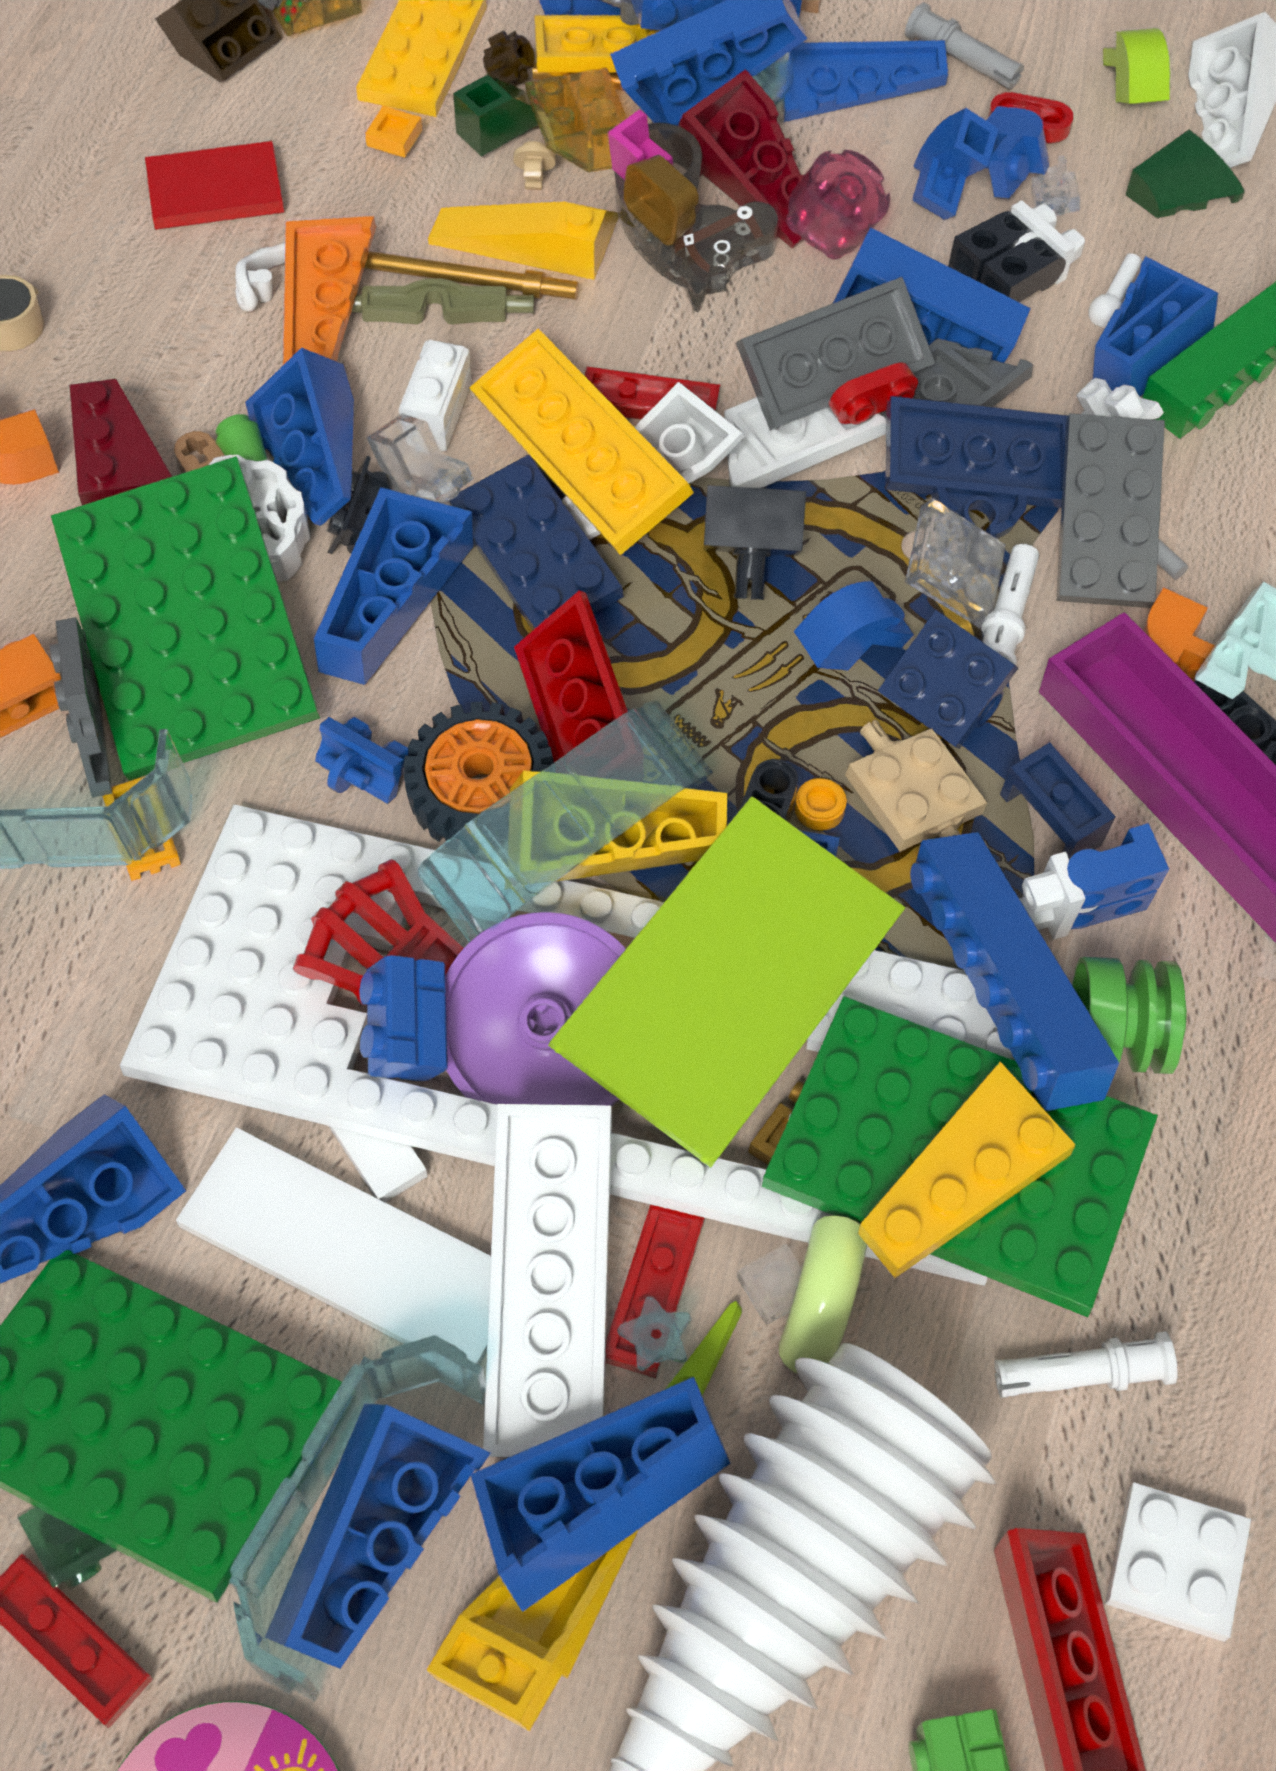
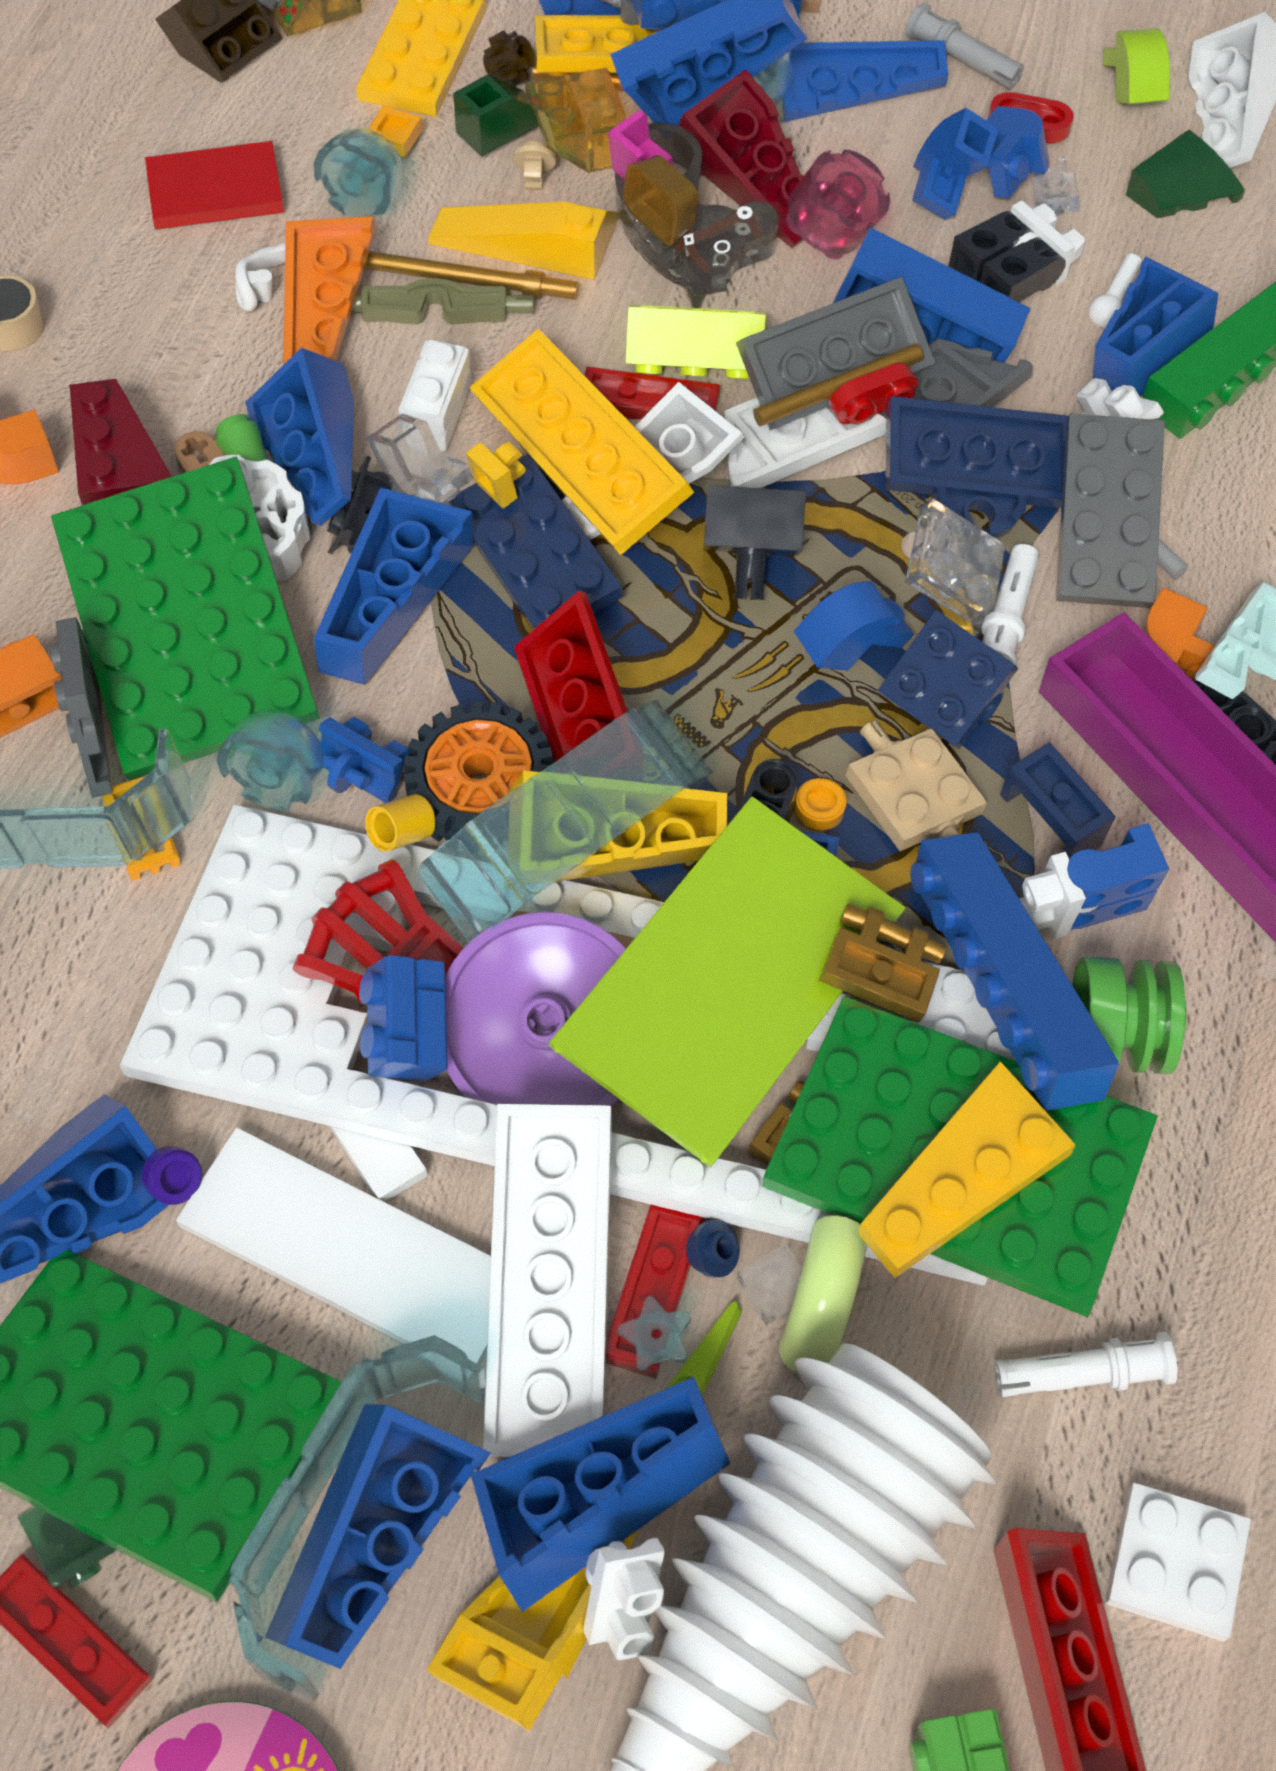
(171, 1175): none -> dark purple tile
(272, 759): none -> clear light blue cylinder
(359, 172): none -> clear light blue cylinder
(399, 822): none -> yellow beam
(496, 471): none -> yellow tile
(623, 1596): none -> white hips
(689, 339): none -> neon yellow slope
(713, 1249): none -> dark blue plate
(824, 390): none -> pearl gold bar
(881, 973): none -> pearl gold plate

